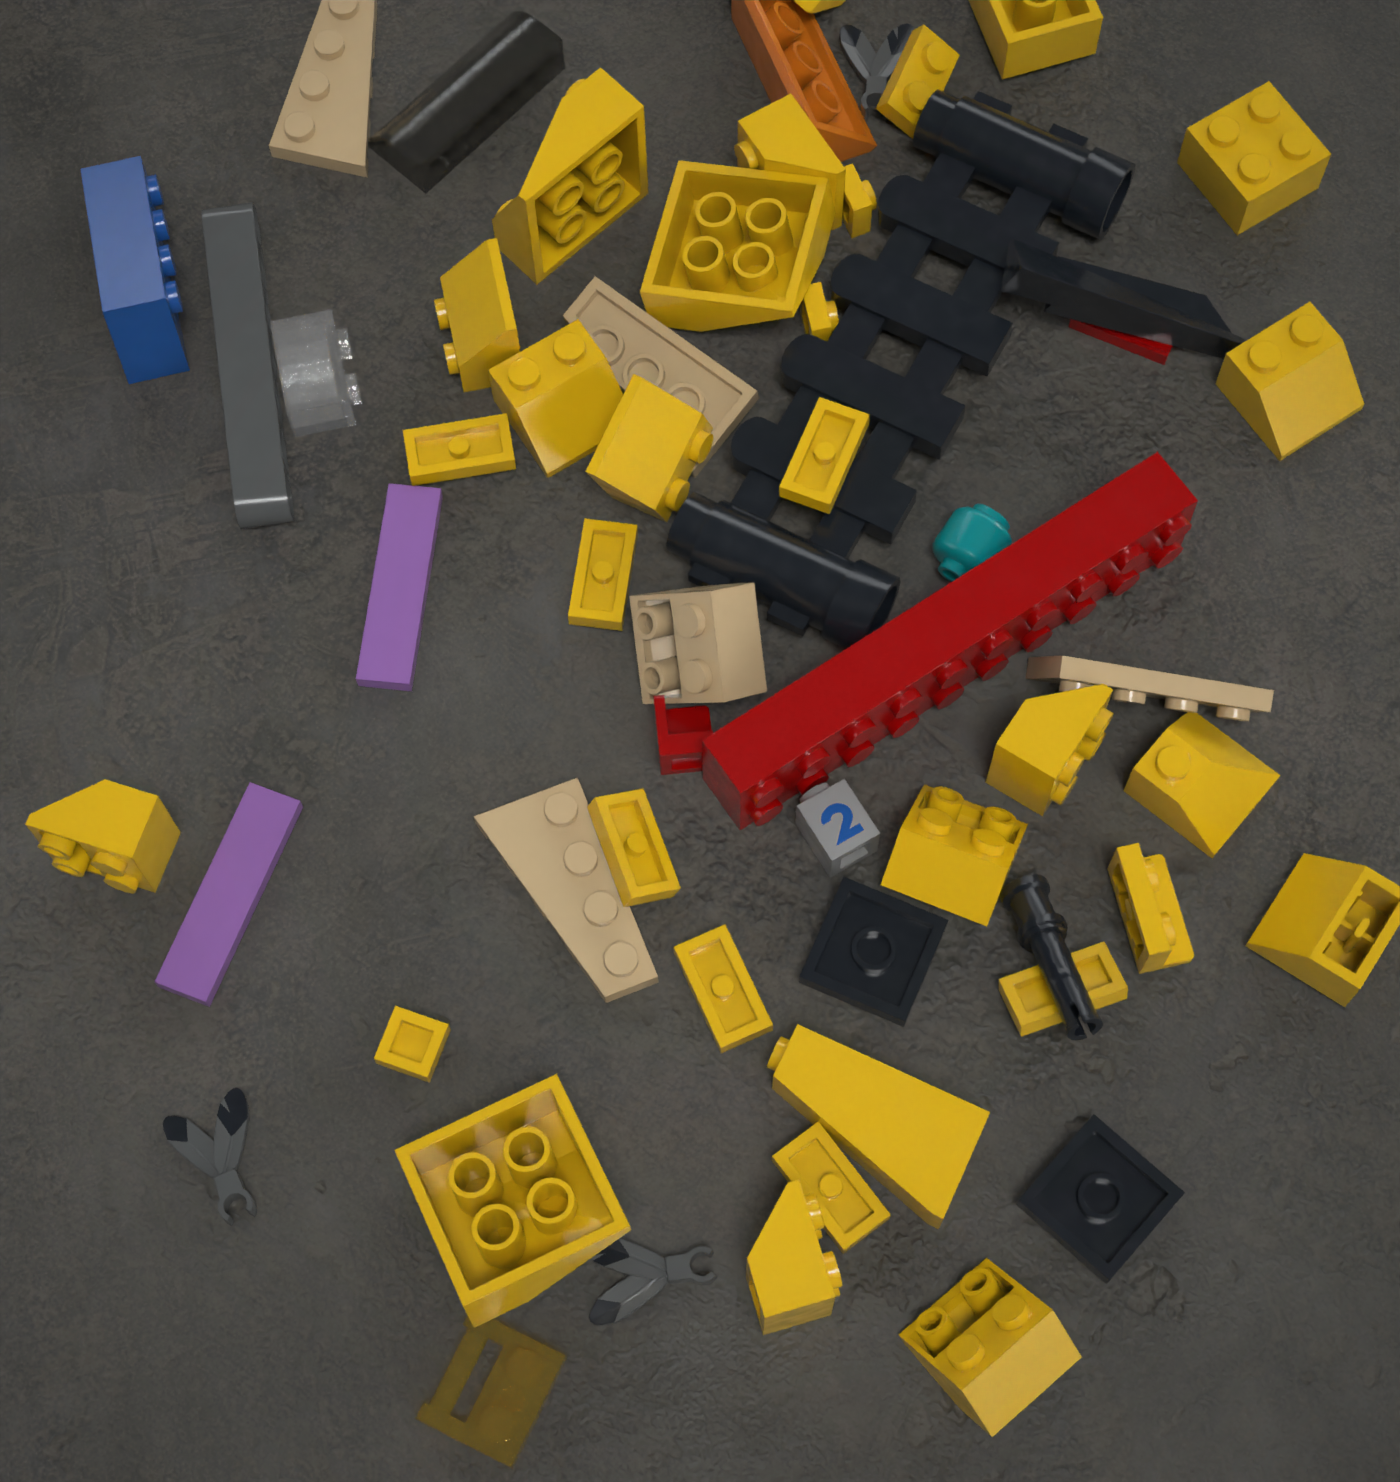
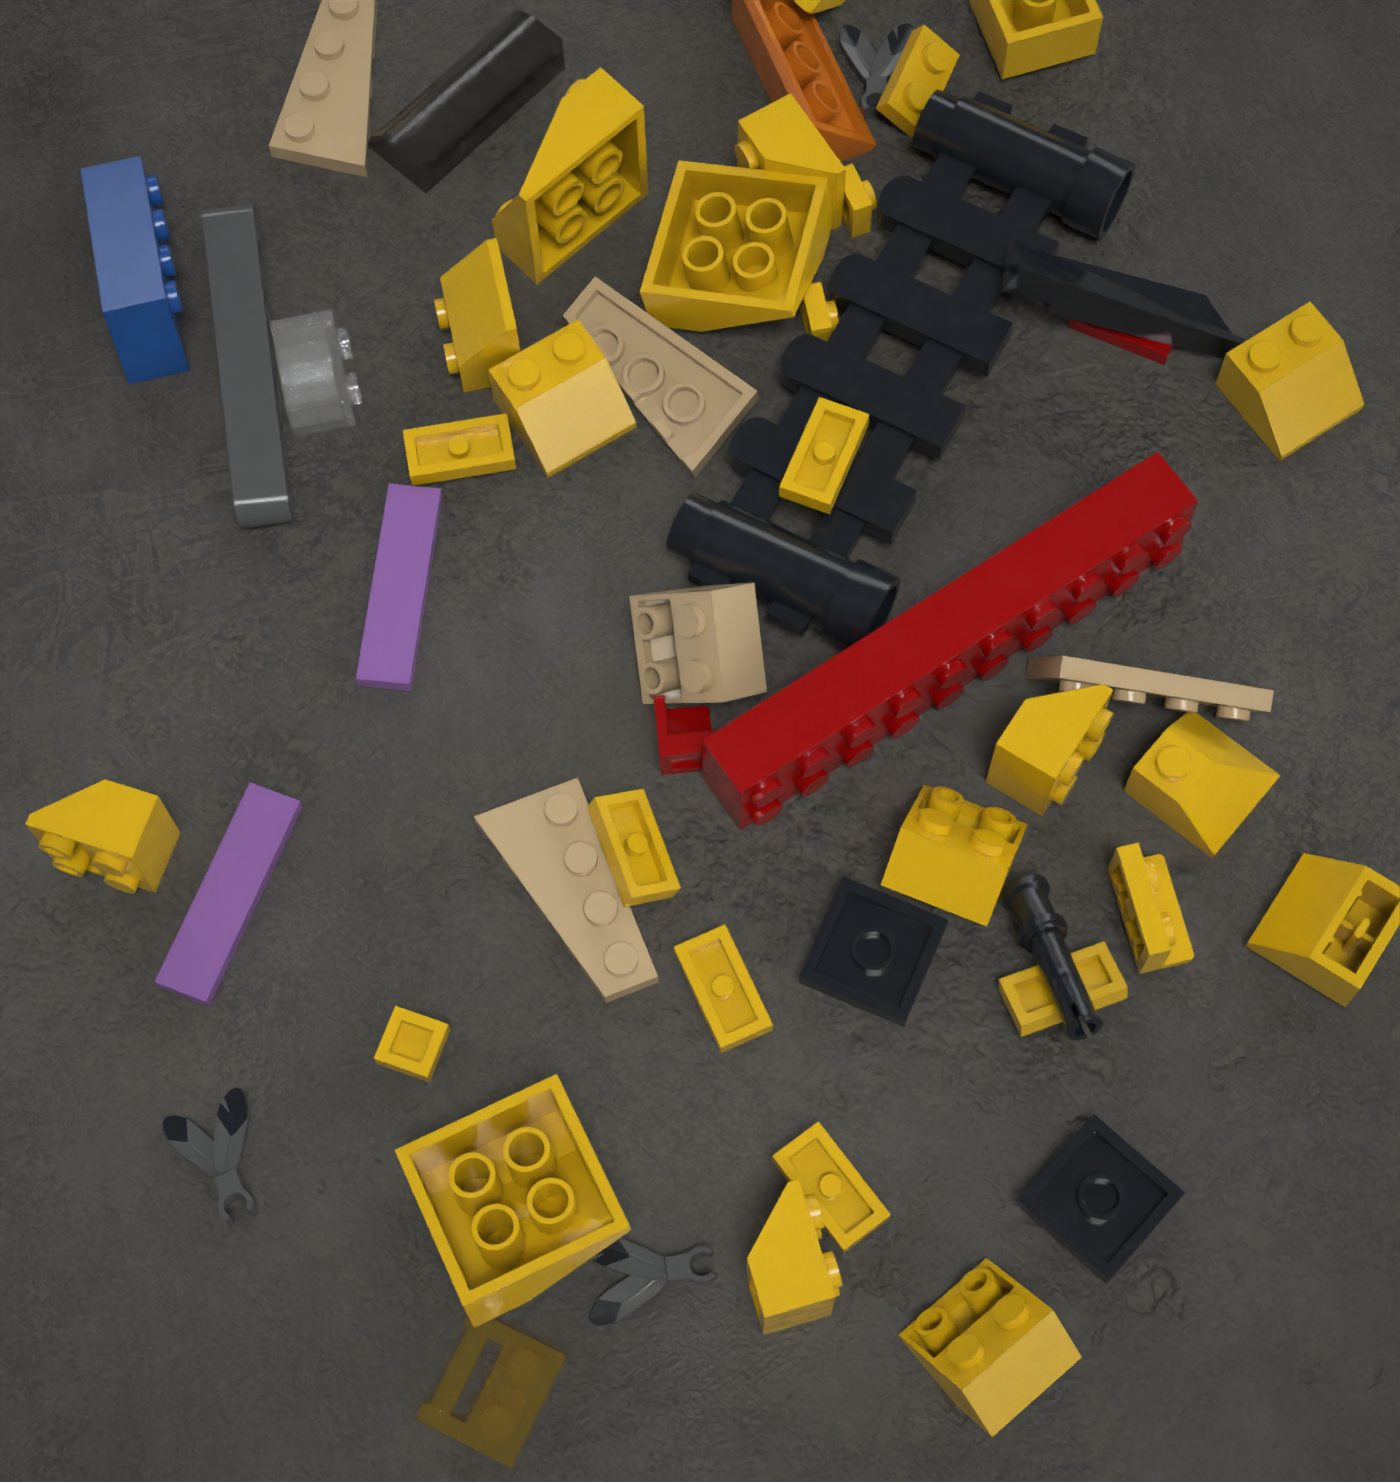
(603, 574): yellow plate -> none
(650, 450): yellow slope -> none
(836, 826): light grey brick -> none
(884, 1119): yellow slope -> none
(970, 539): teal head -> none
(1253, 157): yellow brick -> none

